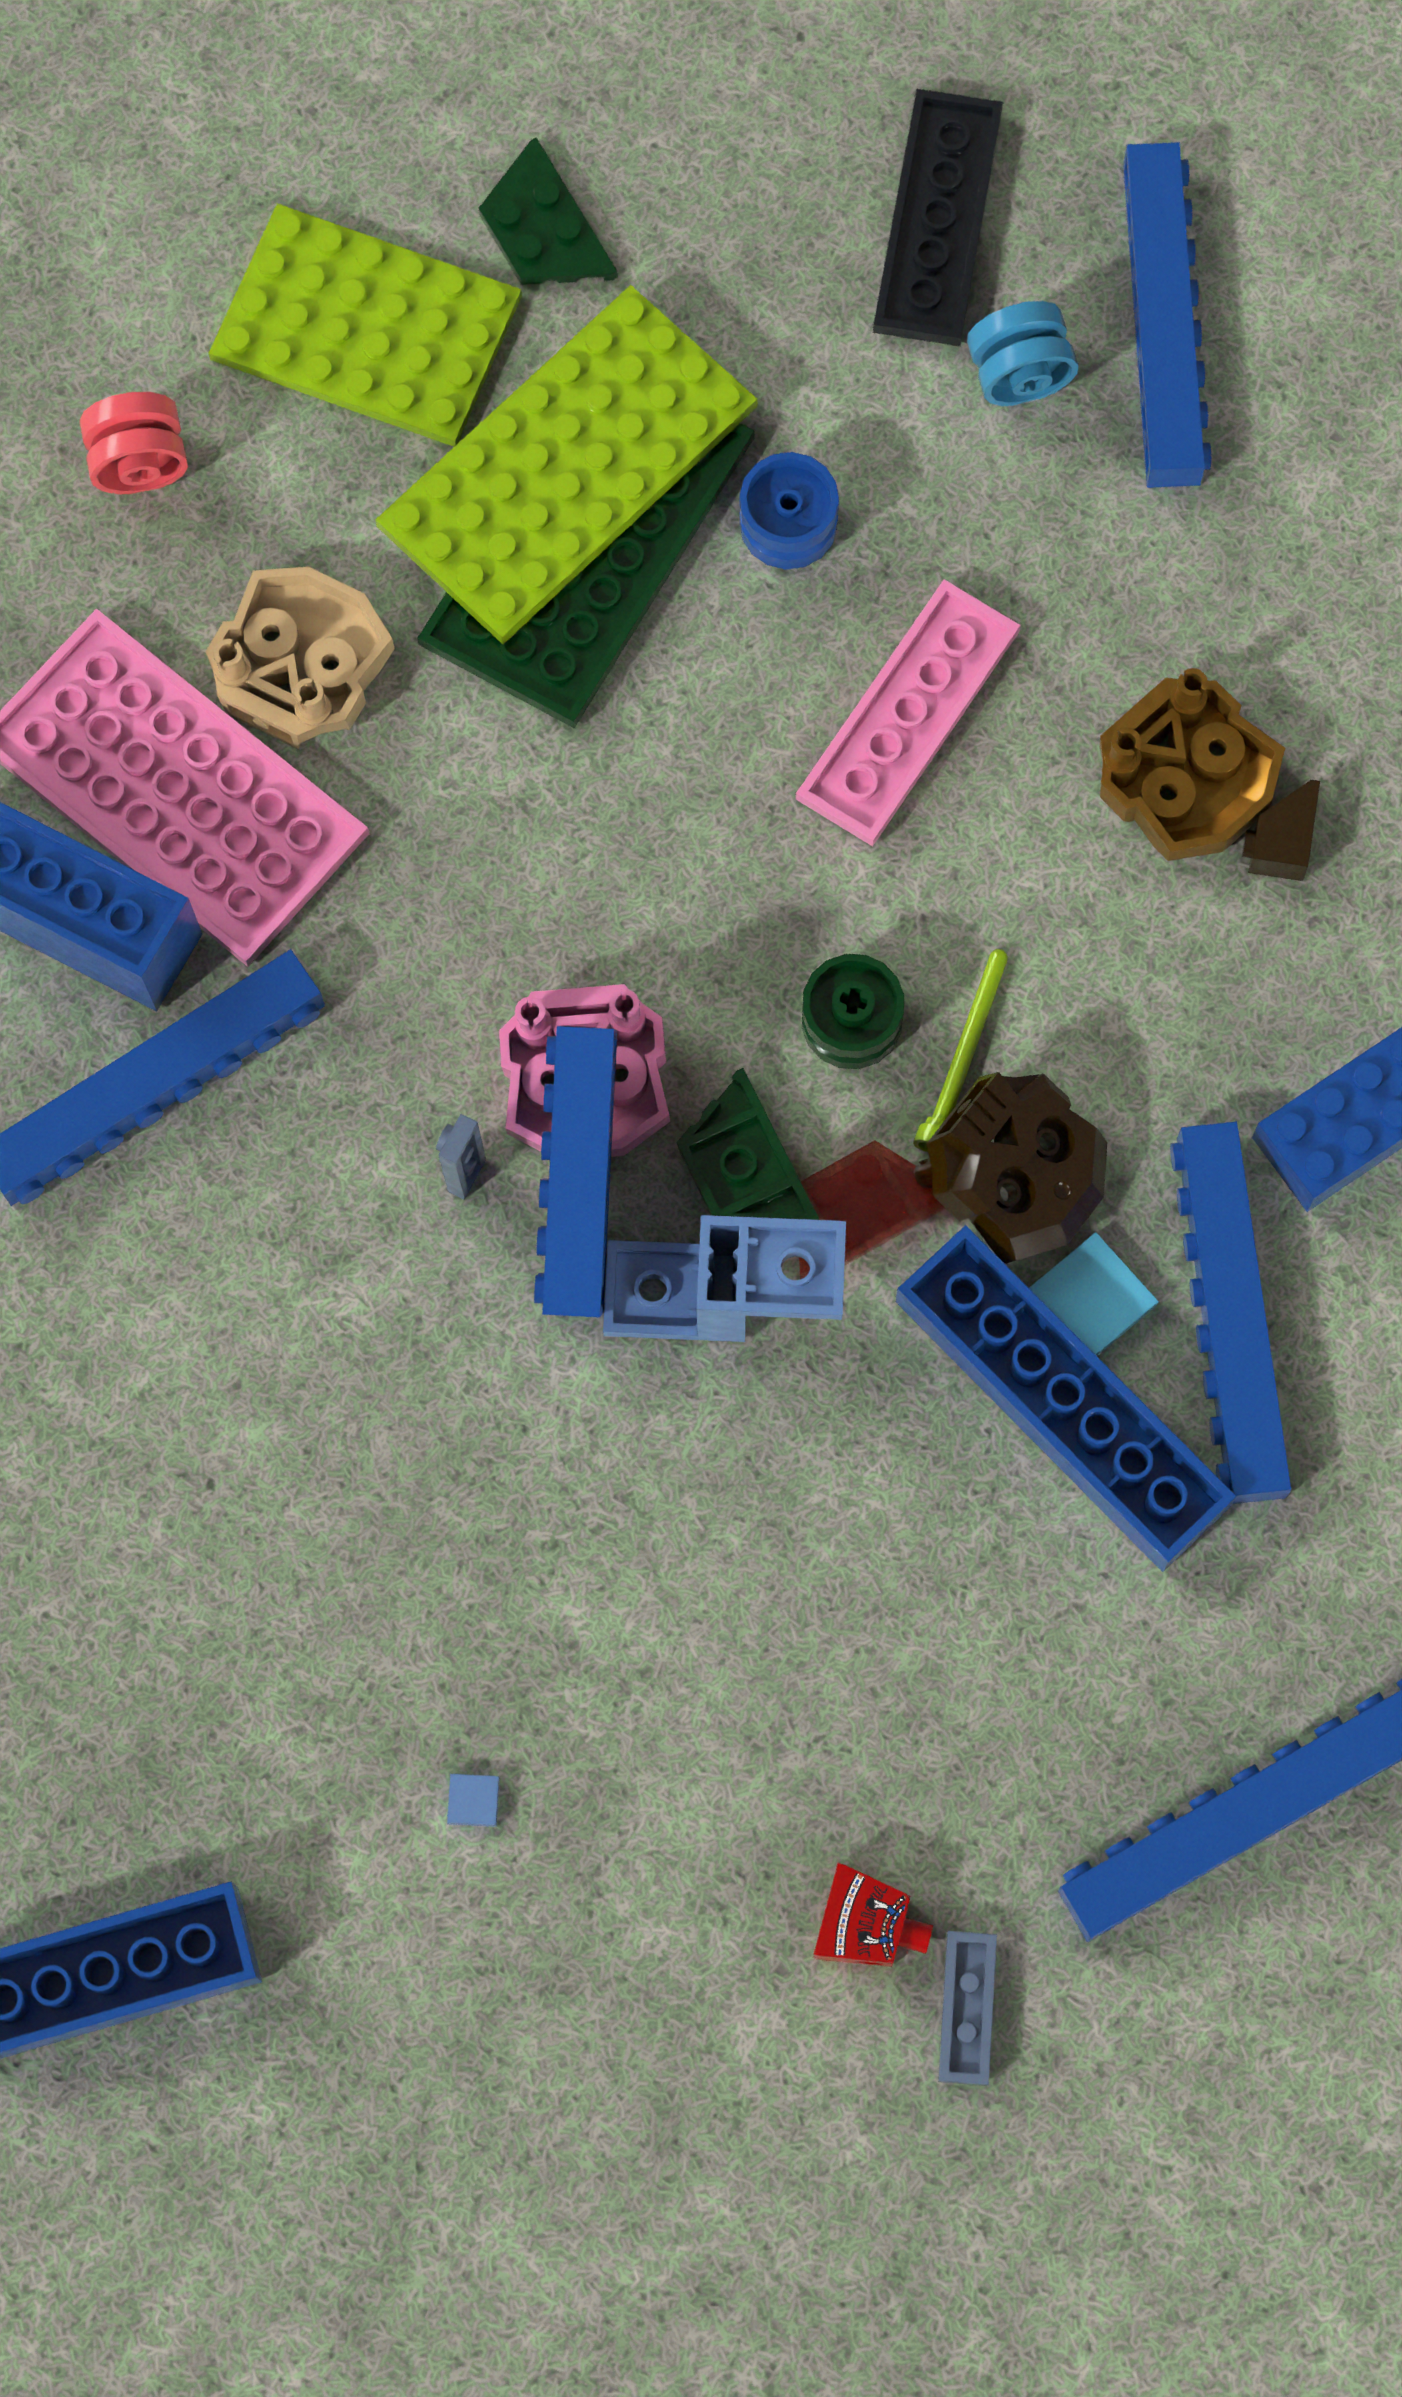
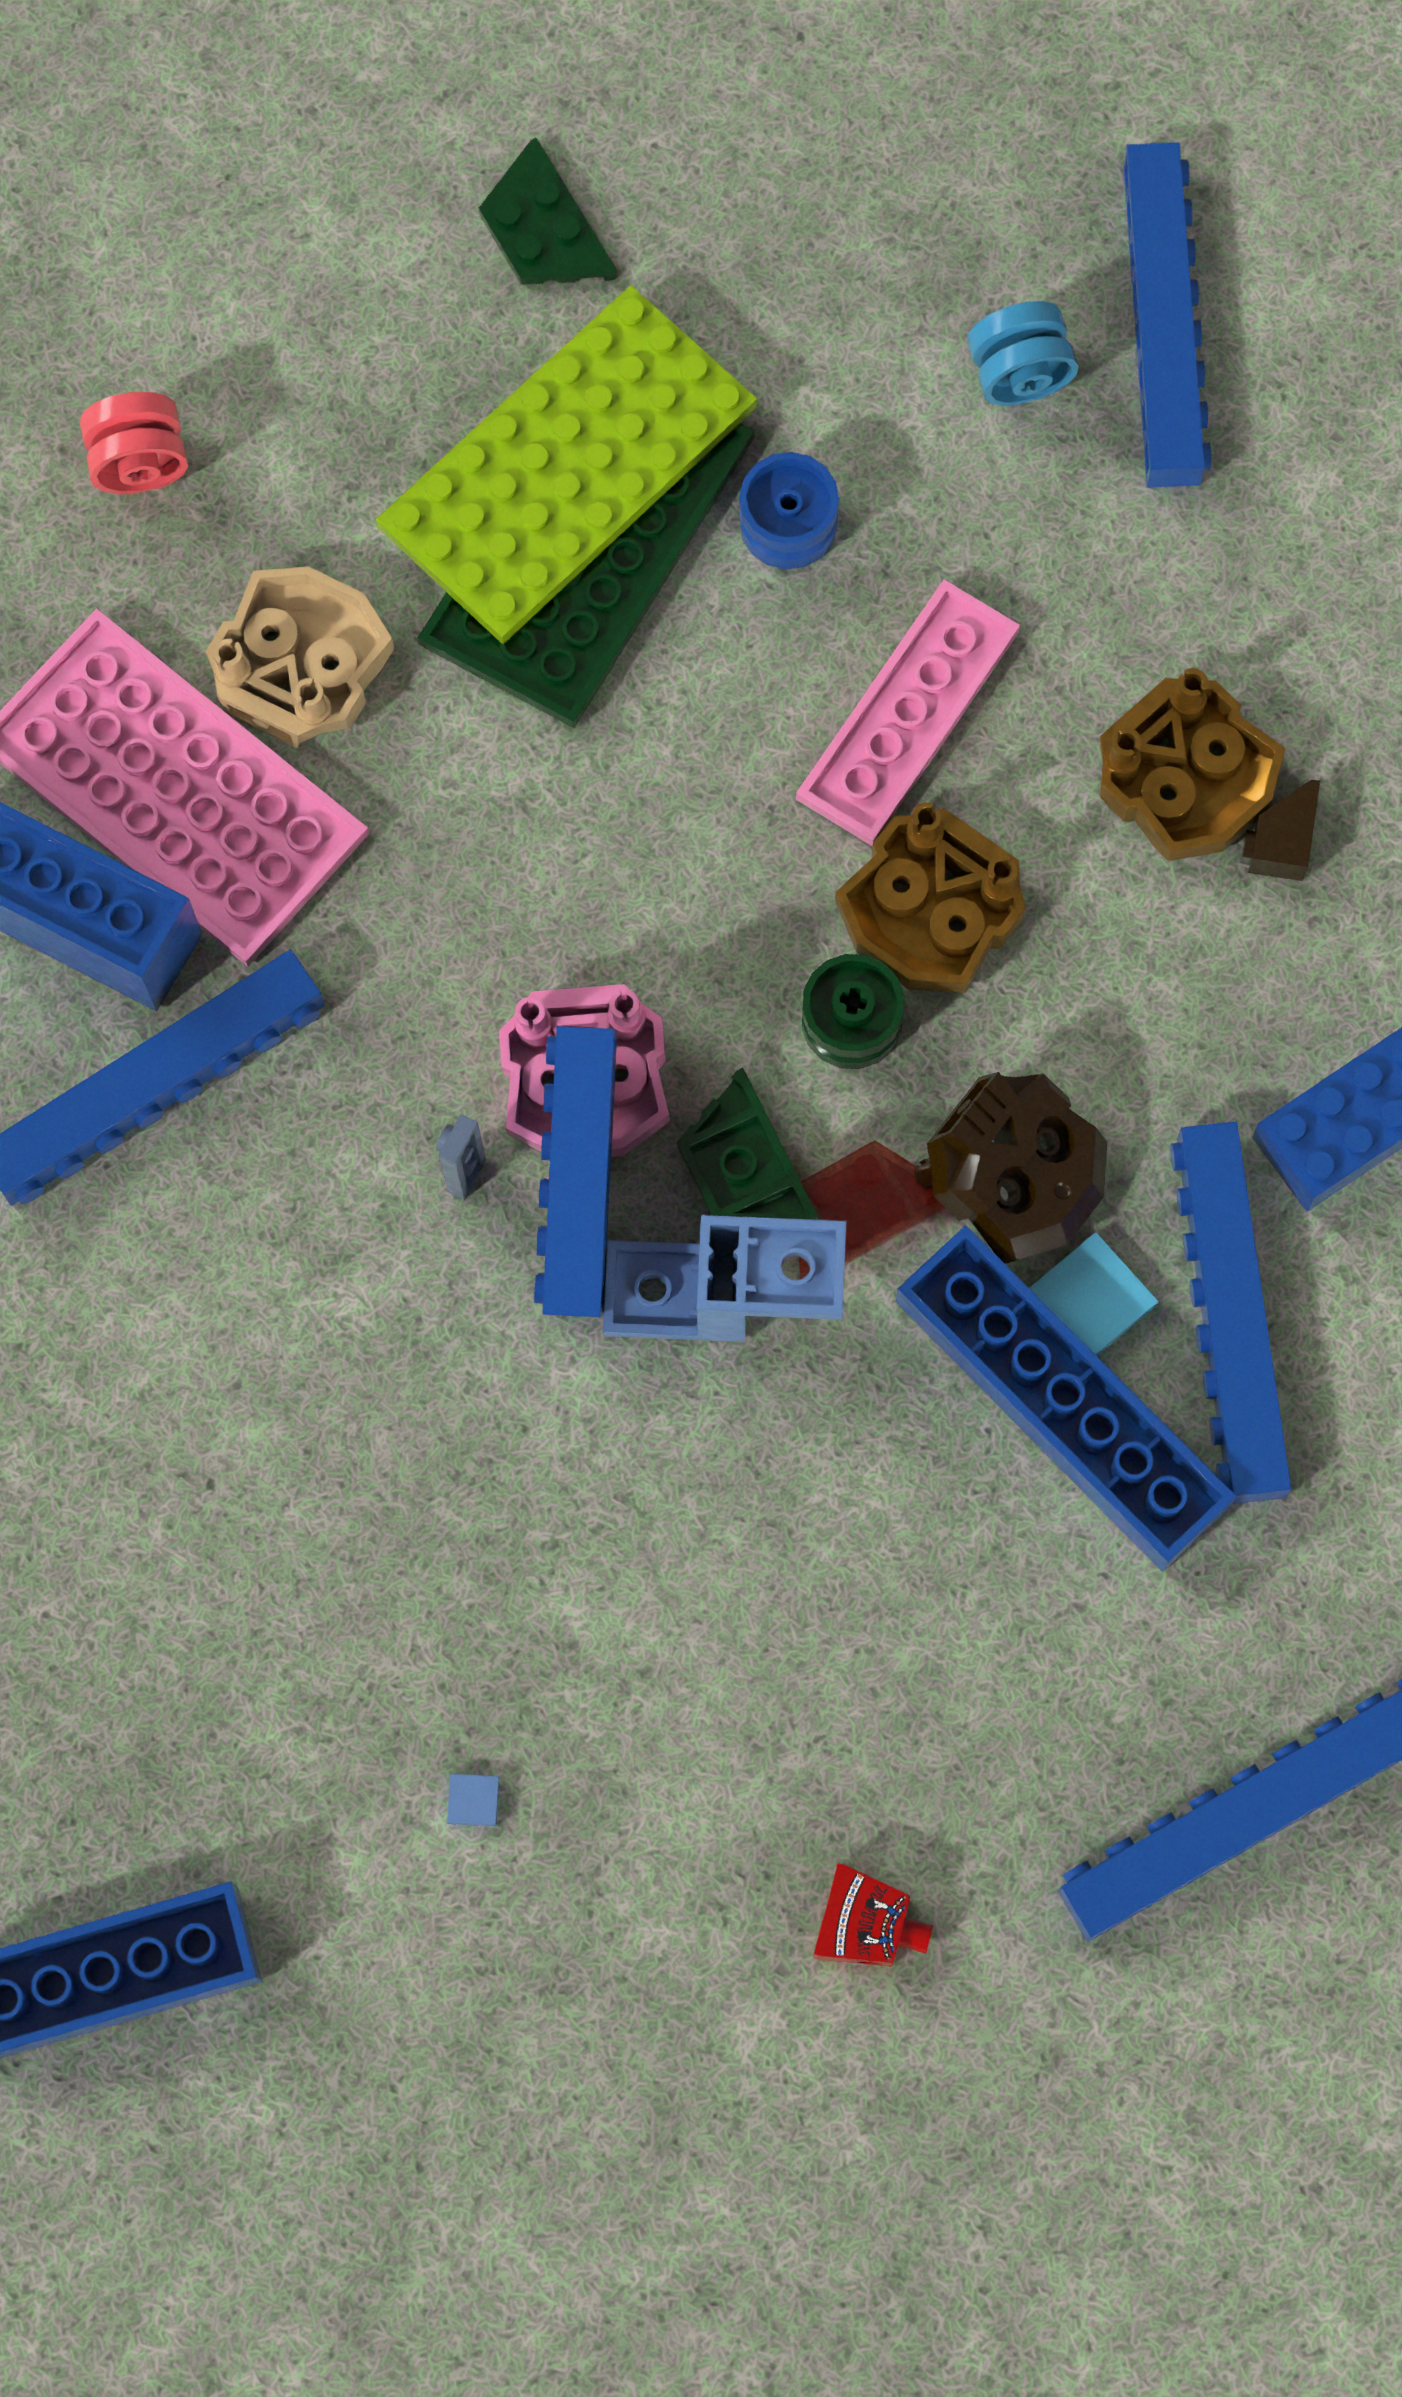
(365, 325): lime plate -> none
(912, 927): none -> pearl gold brick
(938, 217): black plate -> none
(965, 1049): lime piece -> none
(967, 2008): sand blue plate -> none

